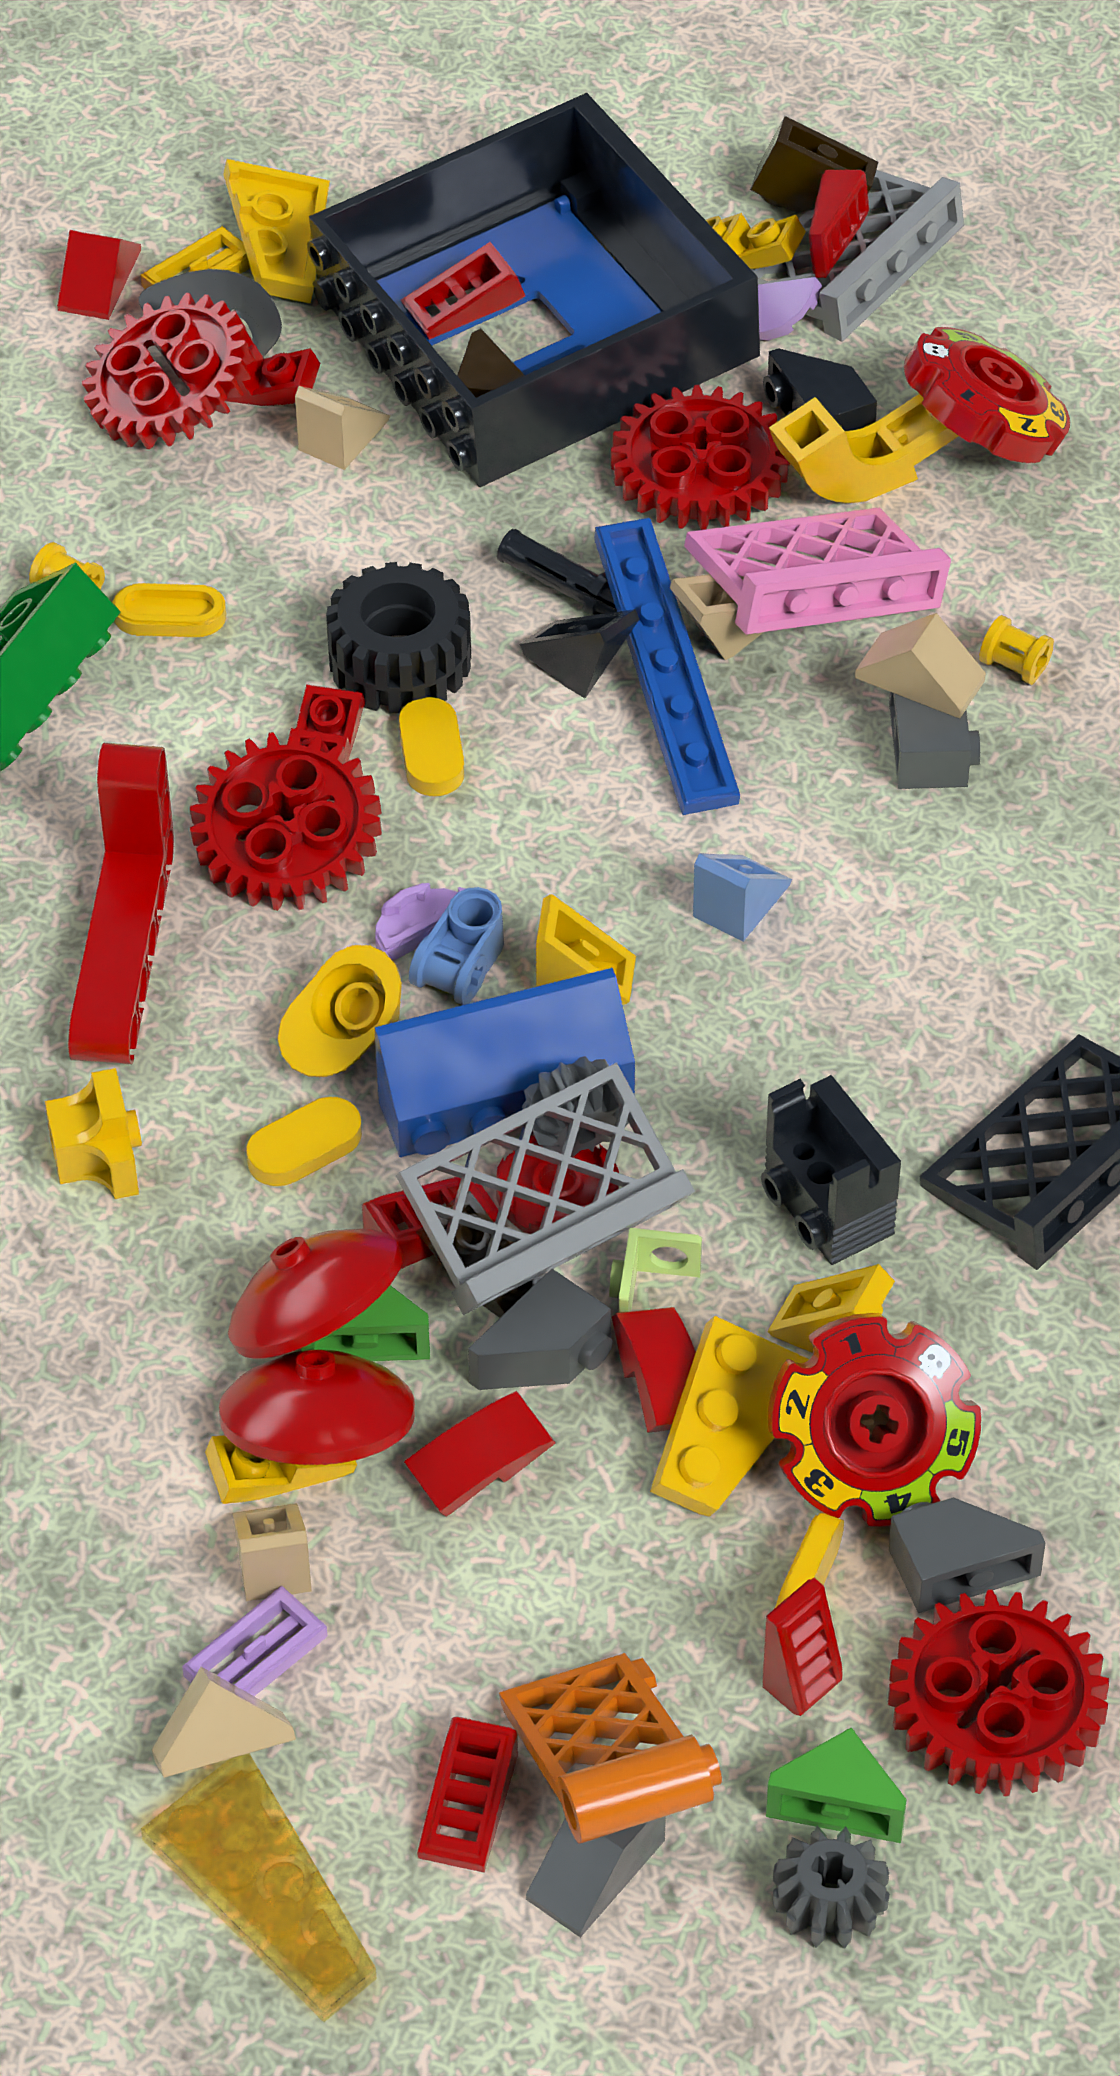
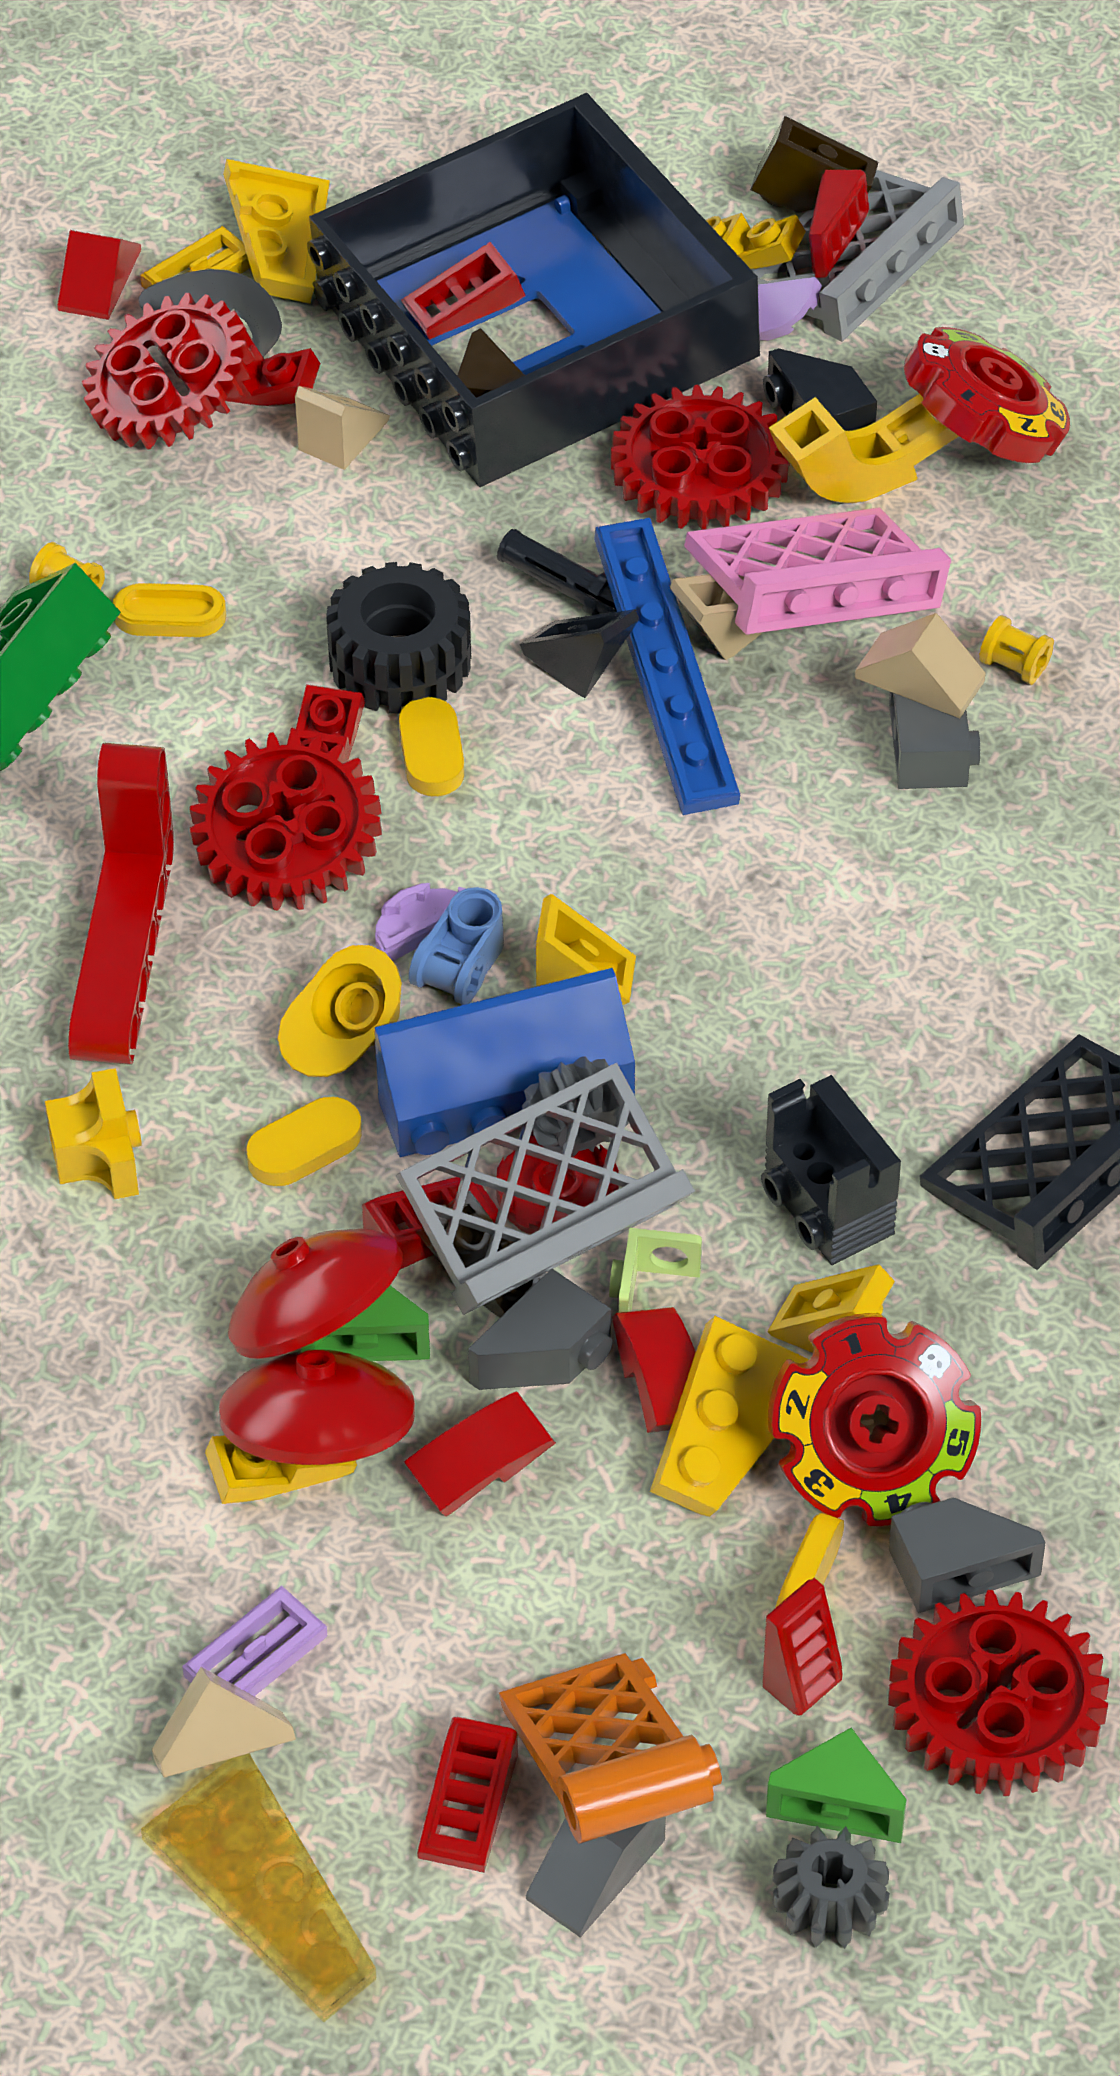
(272, 1551): tan slope -> none
(734, 892): medium blue slope -> none

